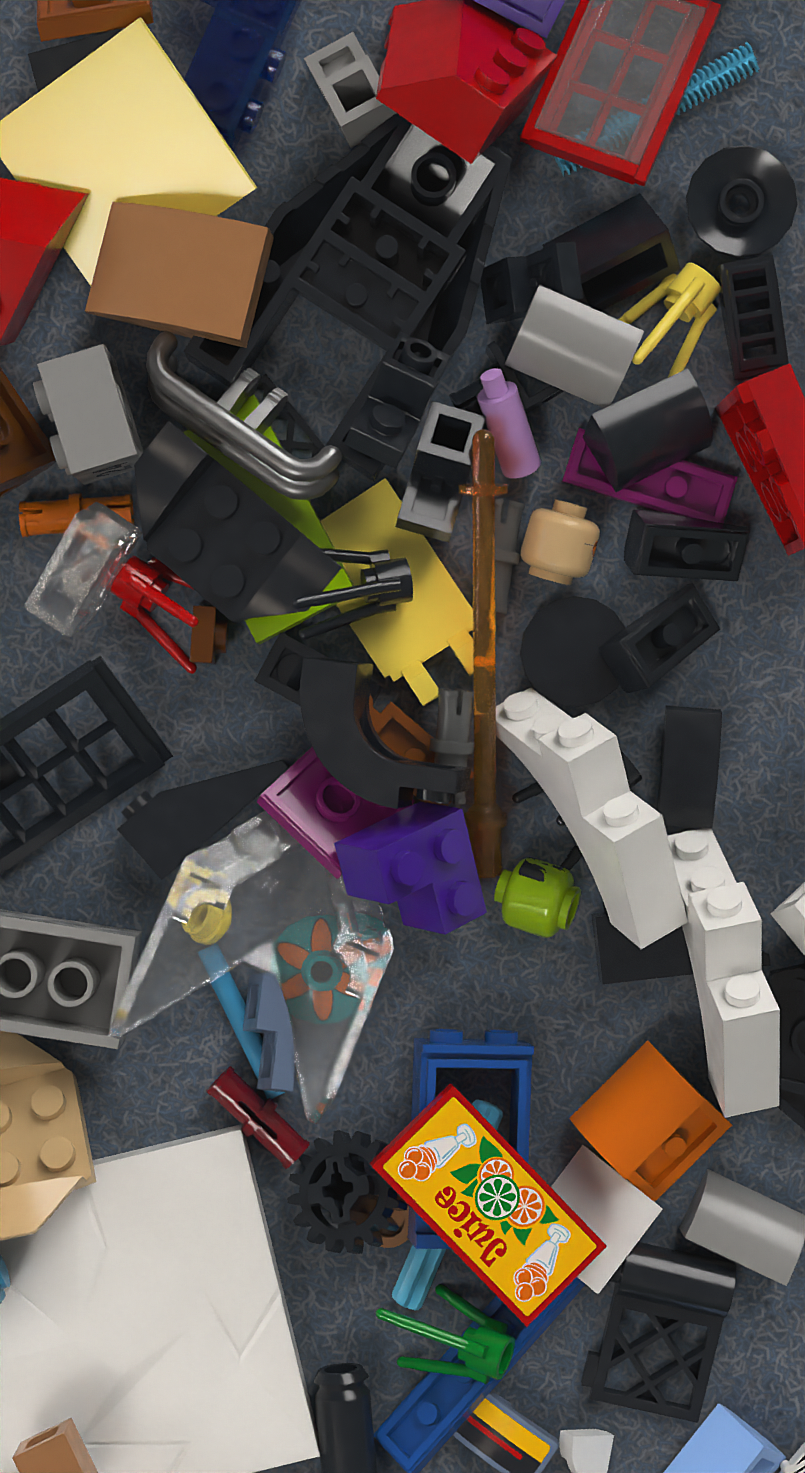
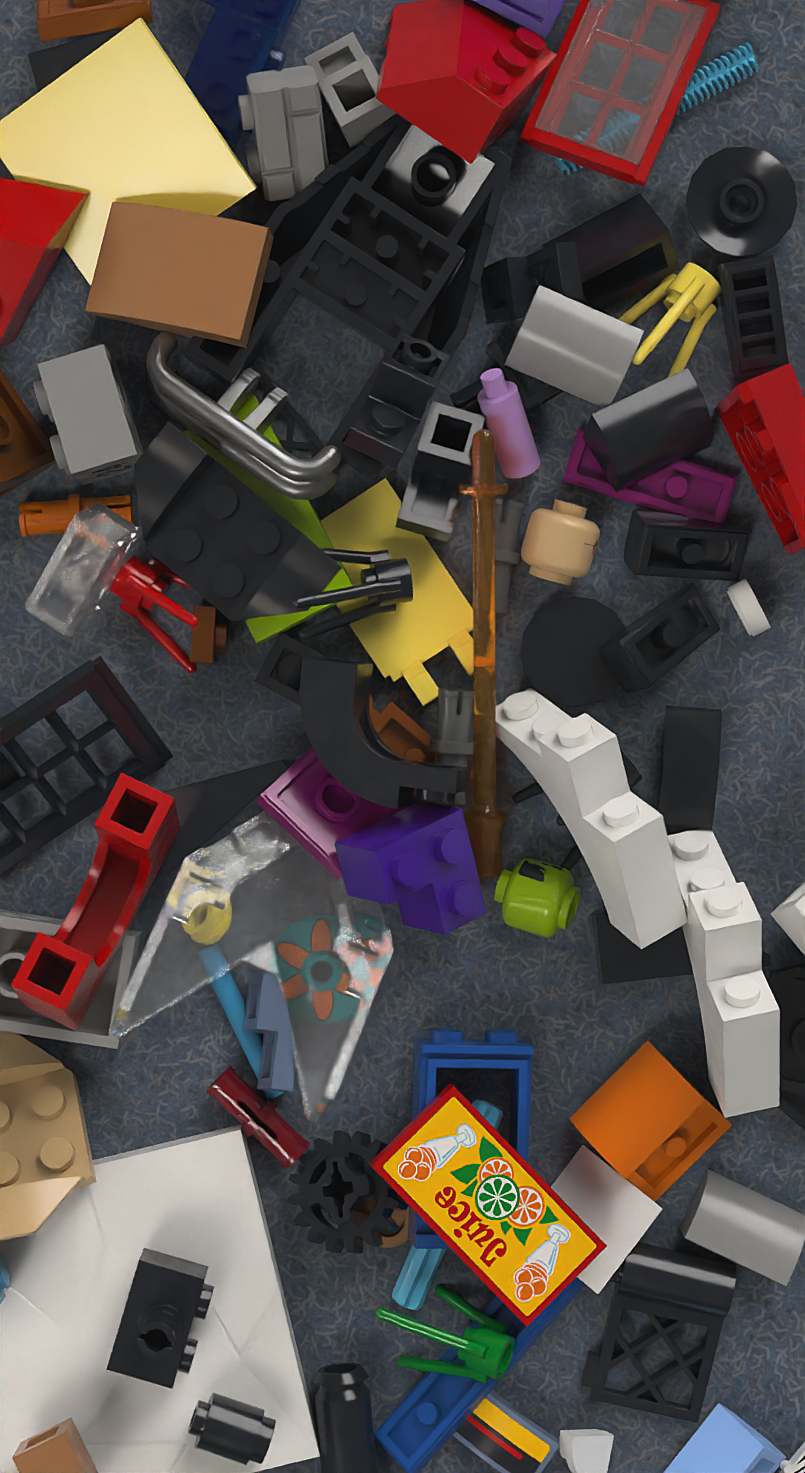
(67, 969): none -> red arch
(158, 1318): none -> black brick
(231, 1429): none -> black brick
(286, 128): none -> light grey brick
(748, 608): none -> white tile

